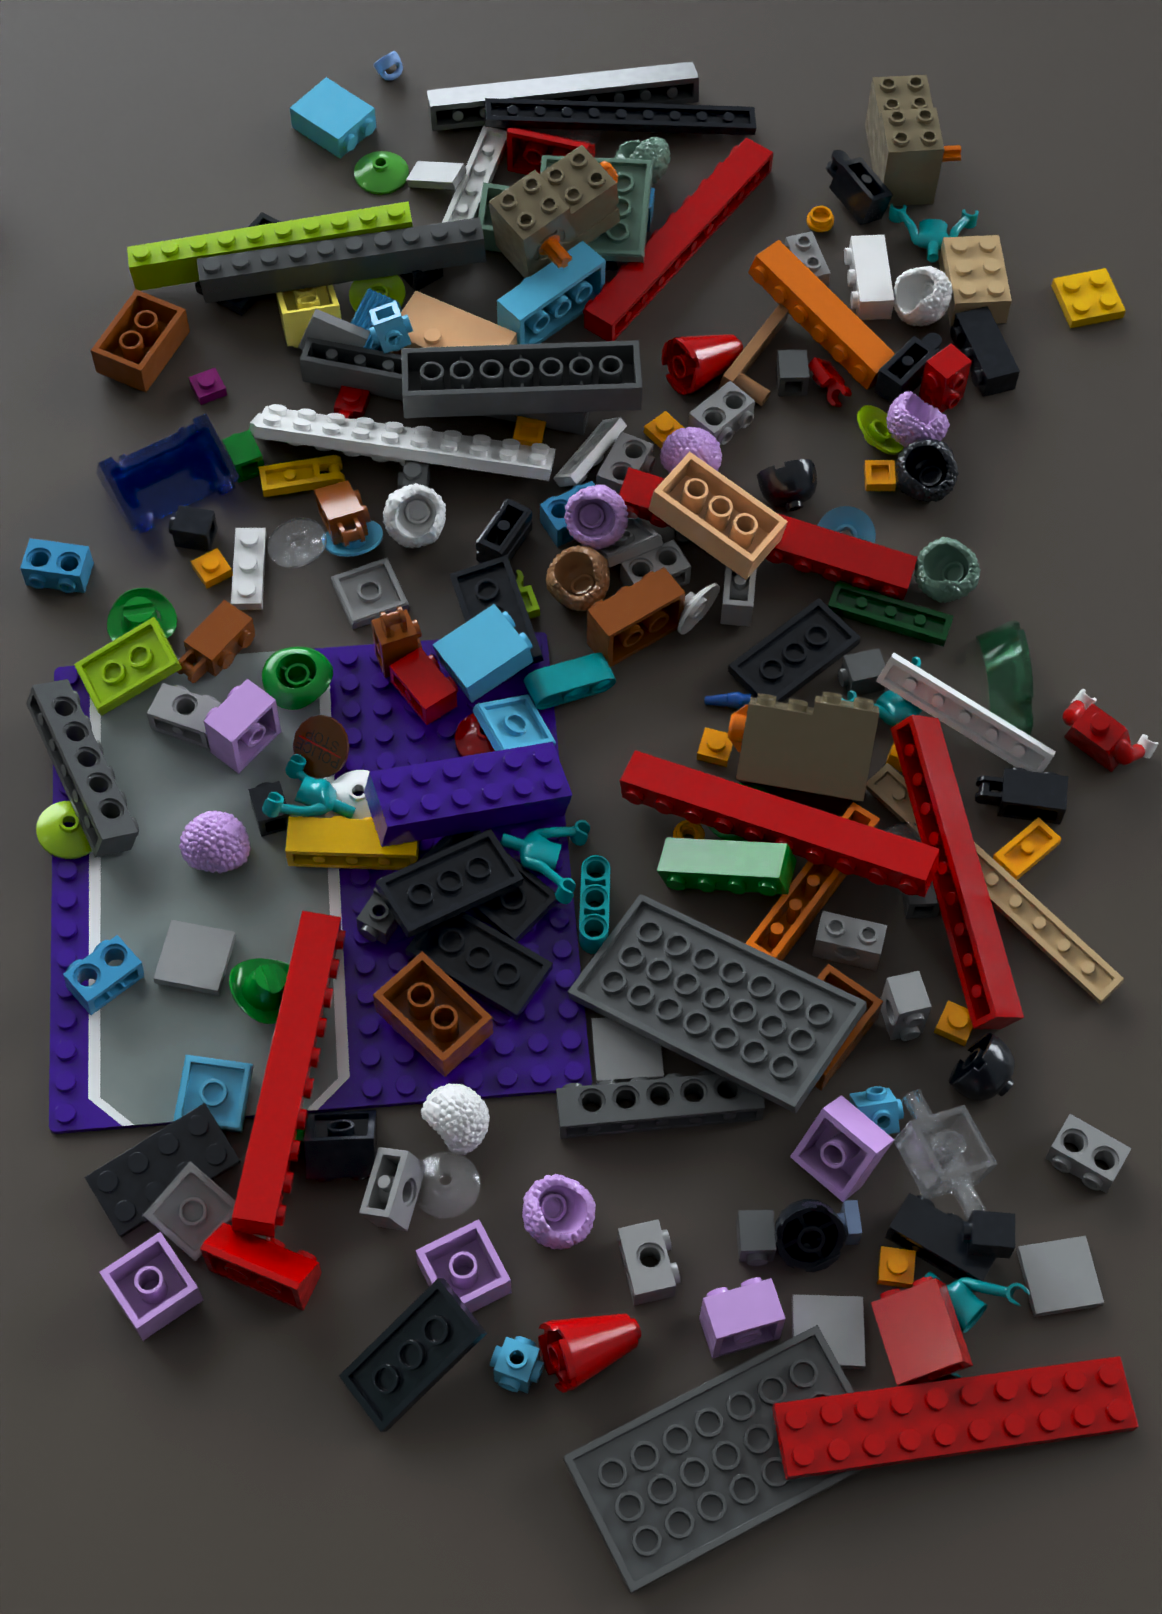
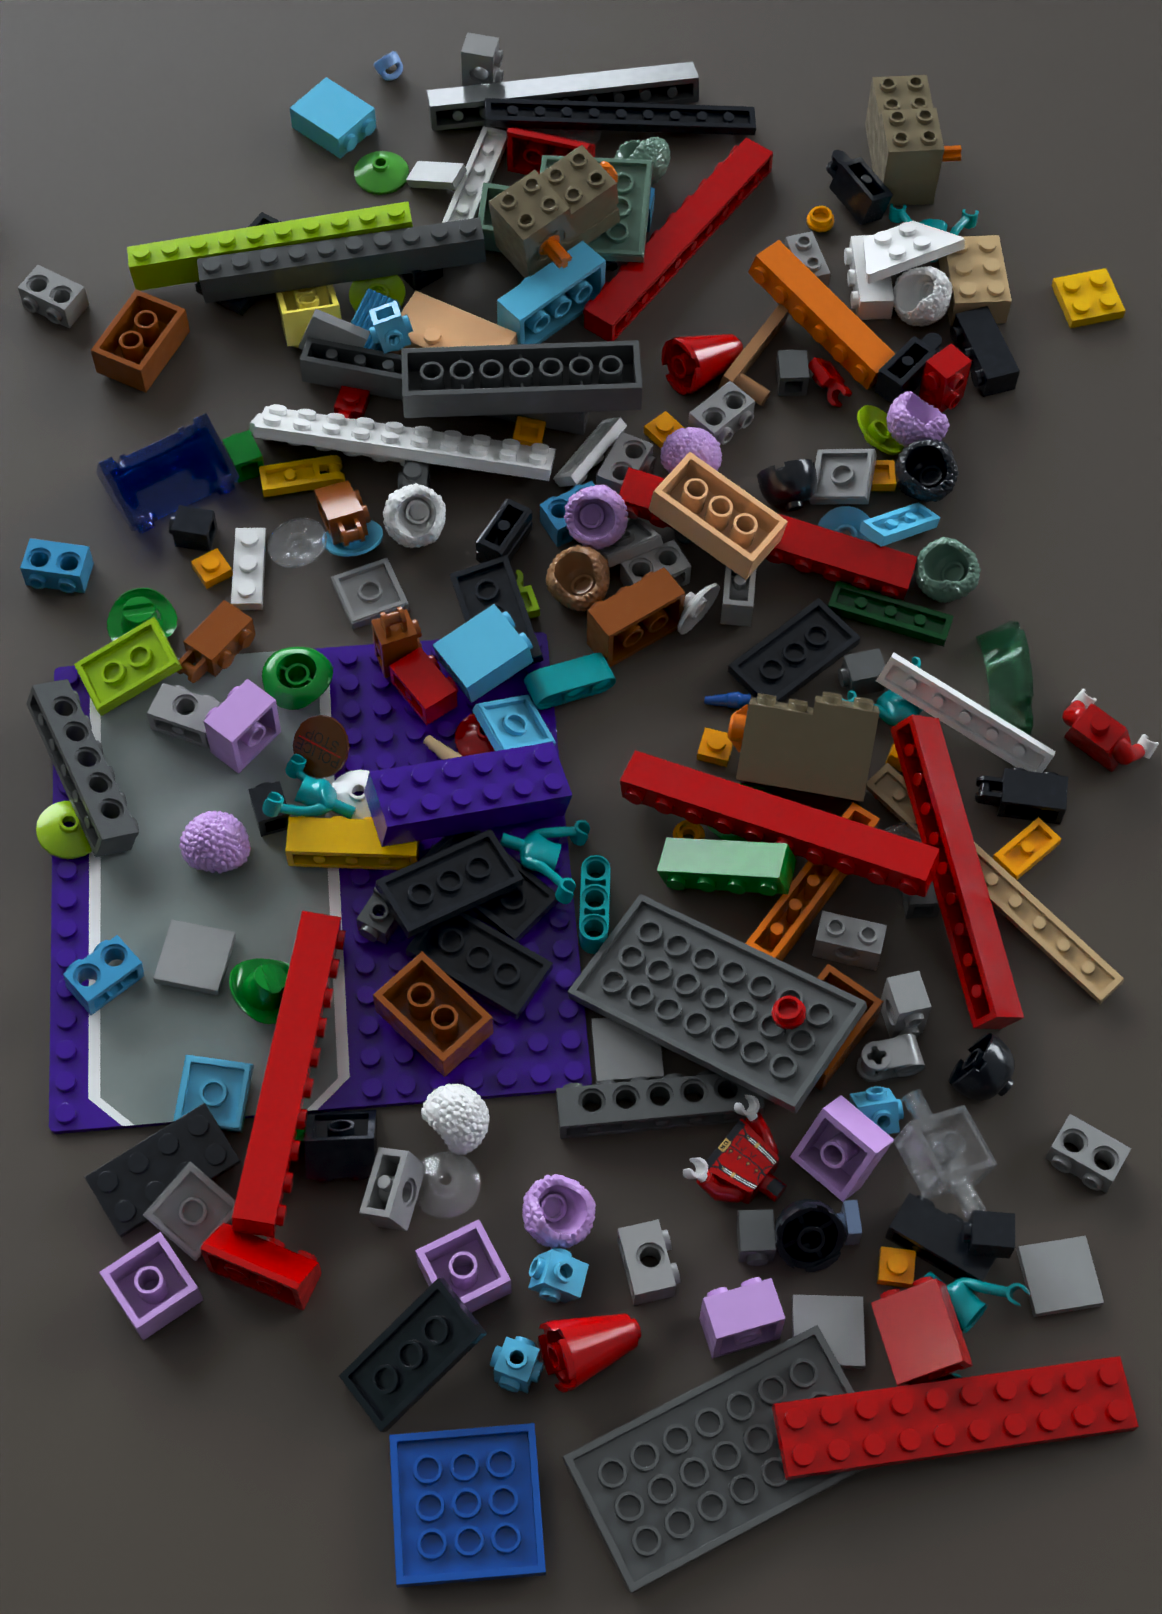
(53, 296): none -> light grey brick
(207, 386): magenta plate -> none
(440, 749): none -> tan animal
(466, 1505): none -> blue plate
(481, 60): none -> light grey brick
(557, 1276): none -> medium azure brick
(742, 1161): none -> red torso
(788, 1012): none -> red plate
(844, 476): none -> light grey tile
(895, 1056): none -> light grey piece
(899, 524): none -> medium azure plate
(906, 248): none -> white wing
(954, 1023): light orange plate -> none

